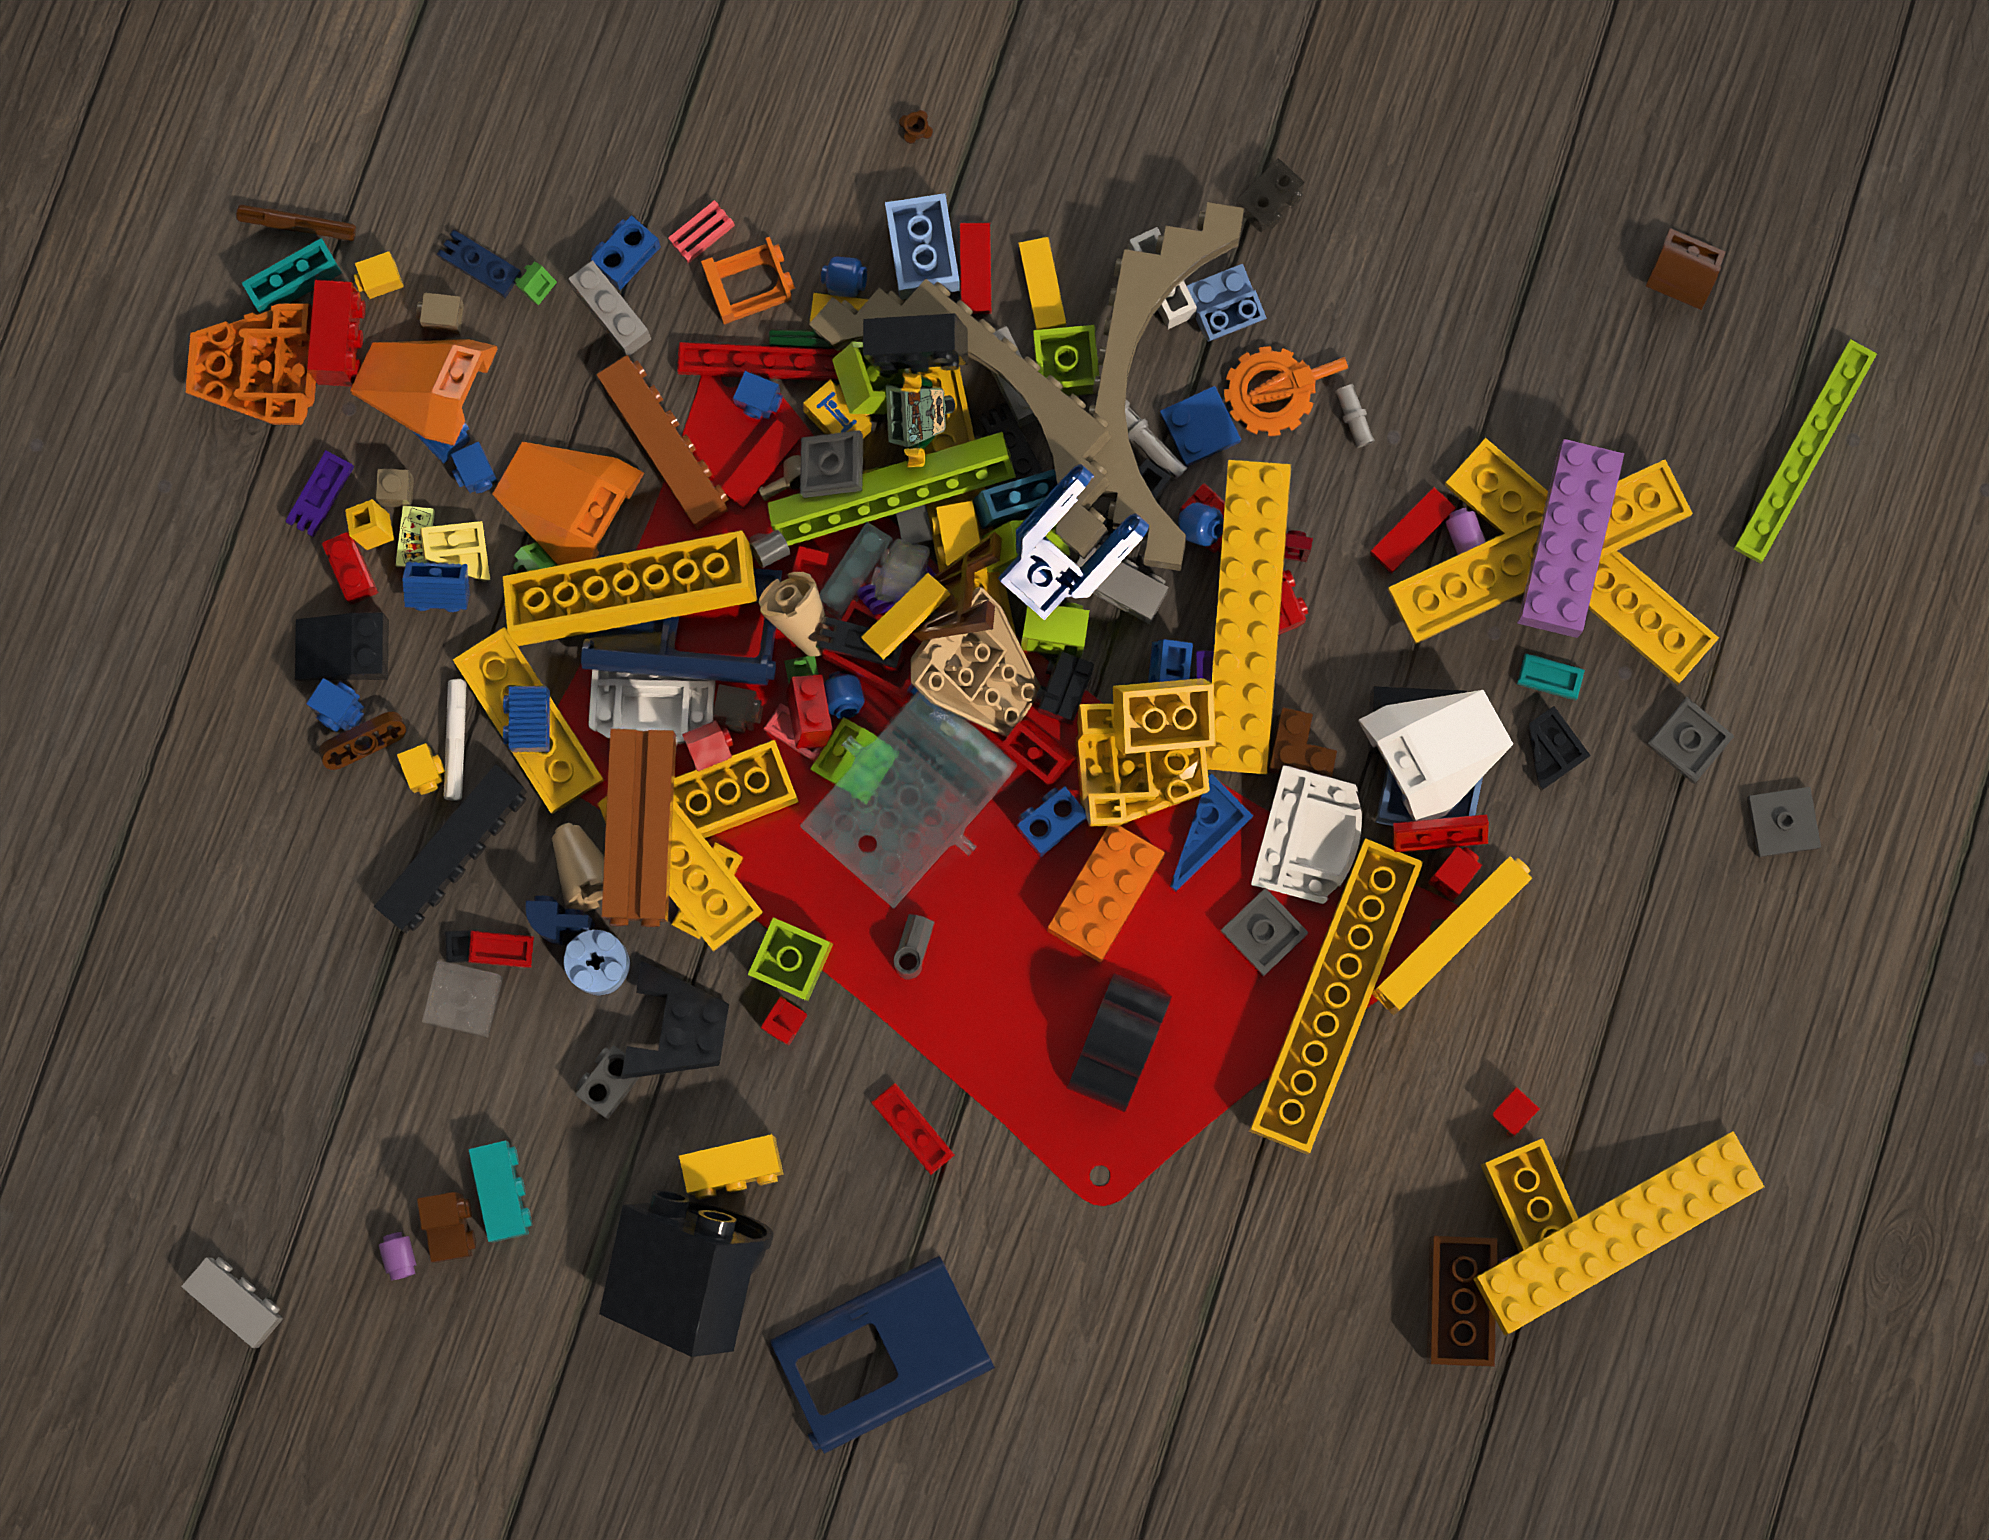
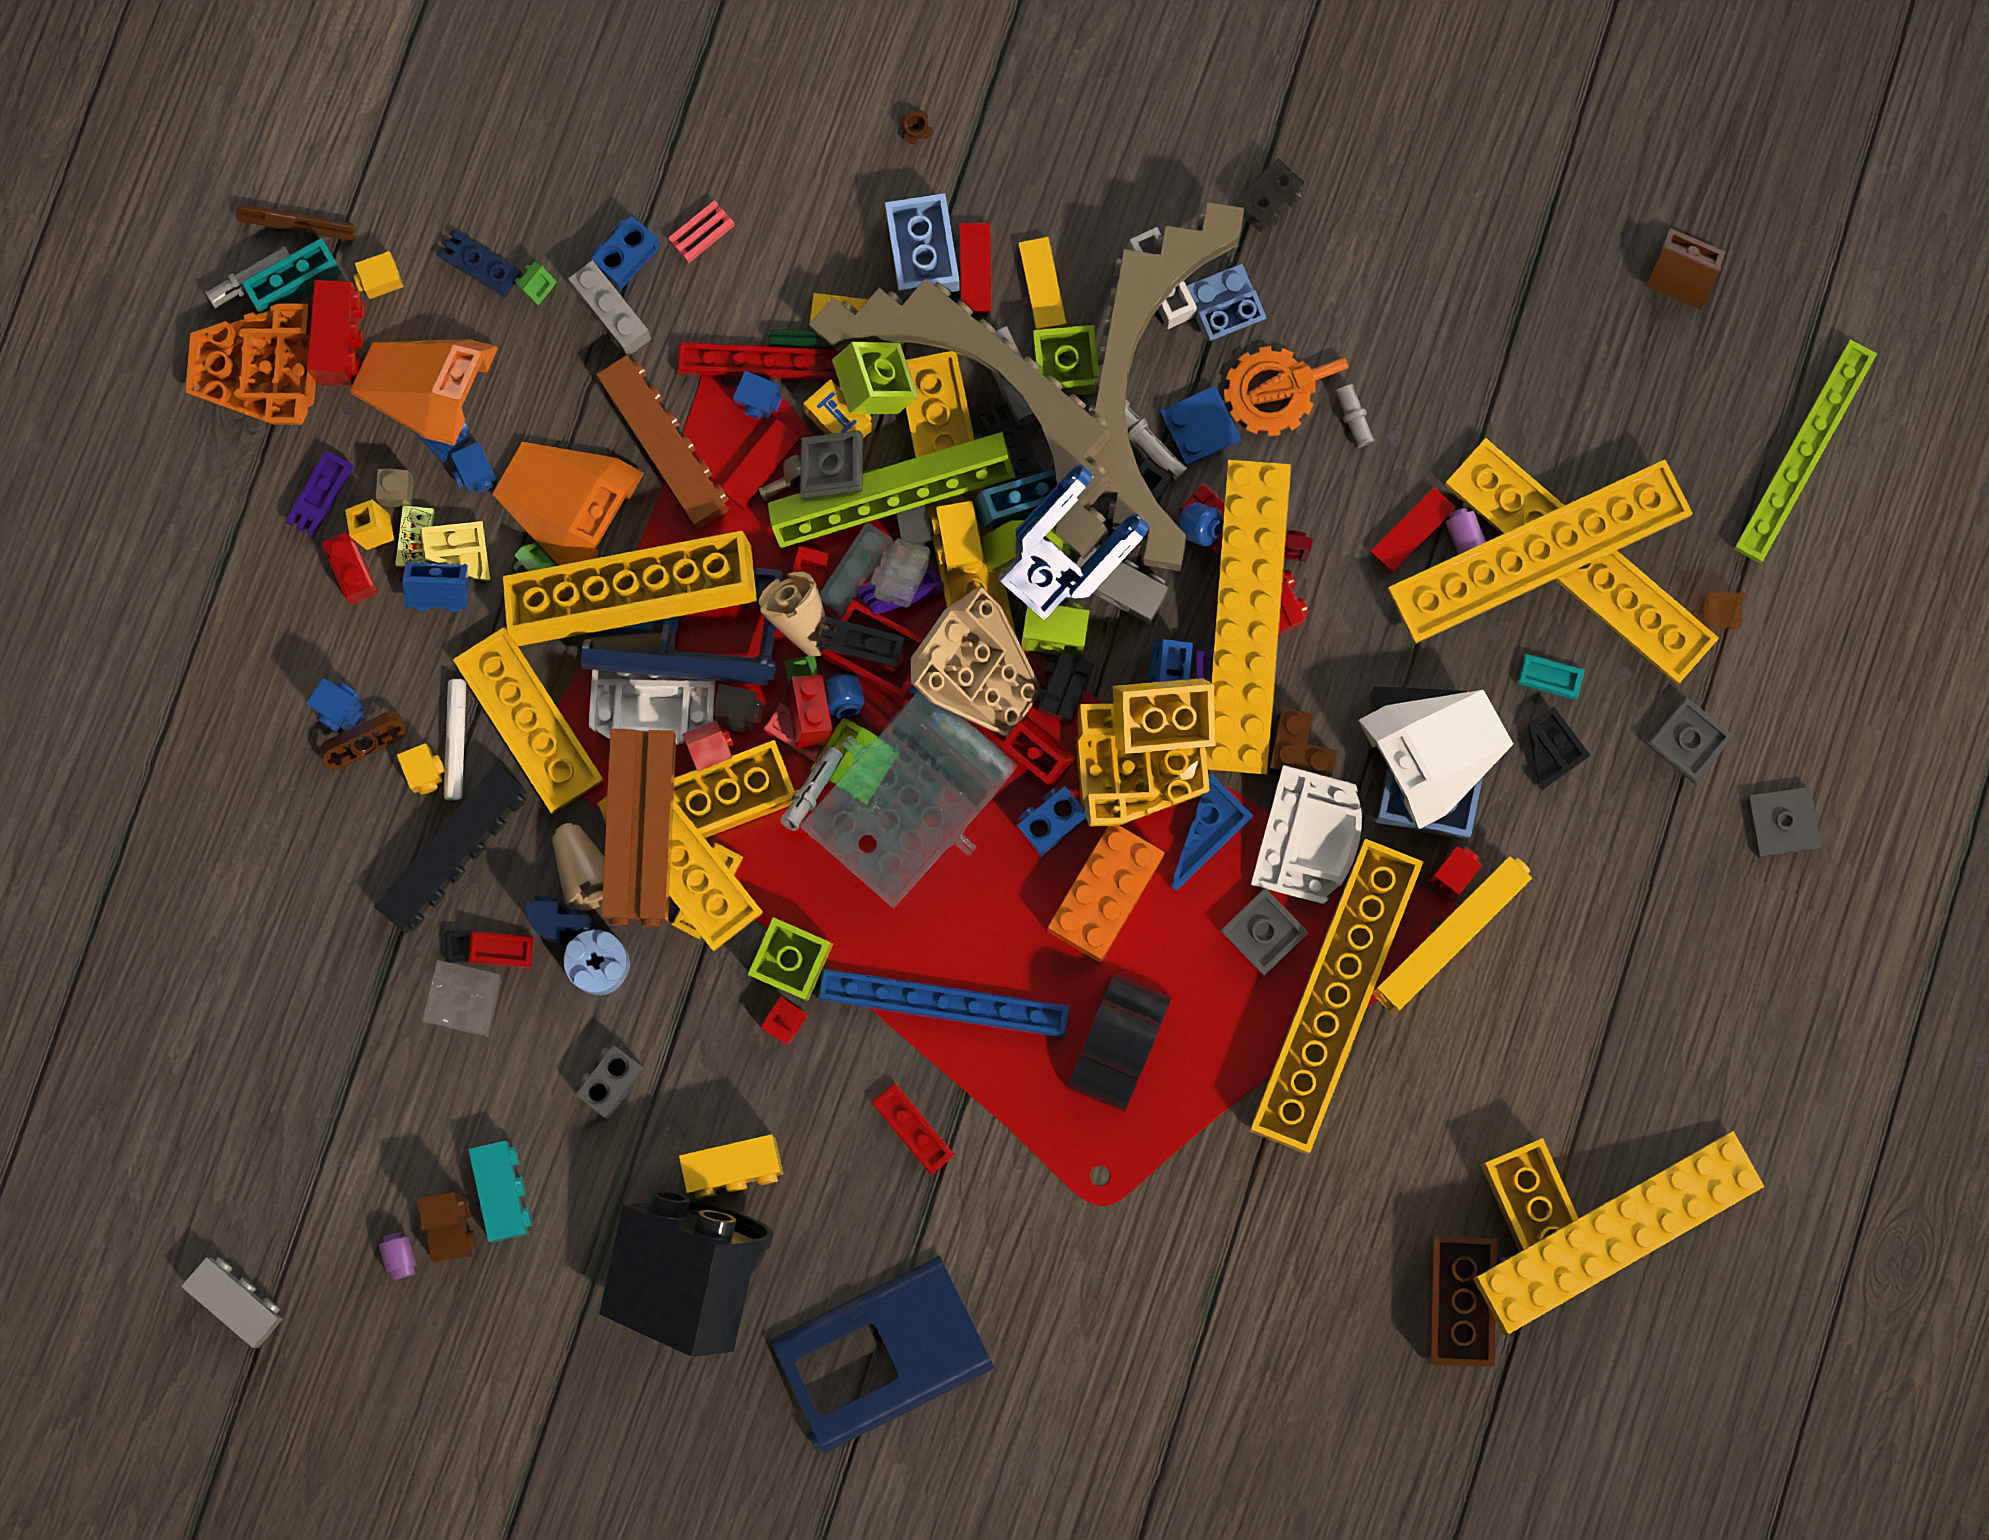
(234, 287): none -> light grey pin
(342, 647): black slope -> none
(440, 313): dark tan brick -> none
(528, 719): blue brick -> none
(690, 1028): black wing -> none
(762, 255): orange panel -> none
(768, 547): dark grey piece -> none
(805, 798): none -> light grey pin
(844, 276): blue head -> none
(905, 616): yellow tile -> none
(914, 944): dark grey piece -> none
(915, 342): black brick -> none
(916, 414): torso -> none
(943, 1003): none -> blue tile
(955, 613): reddish brown wing -> none
(1440, 833): red tile -> none
(1515, 1111): red panel -> none
(1570, 538): medium lavender brick -> none
(1723, 610): none -> clear orange panel

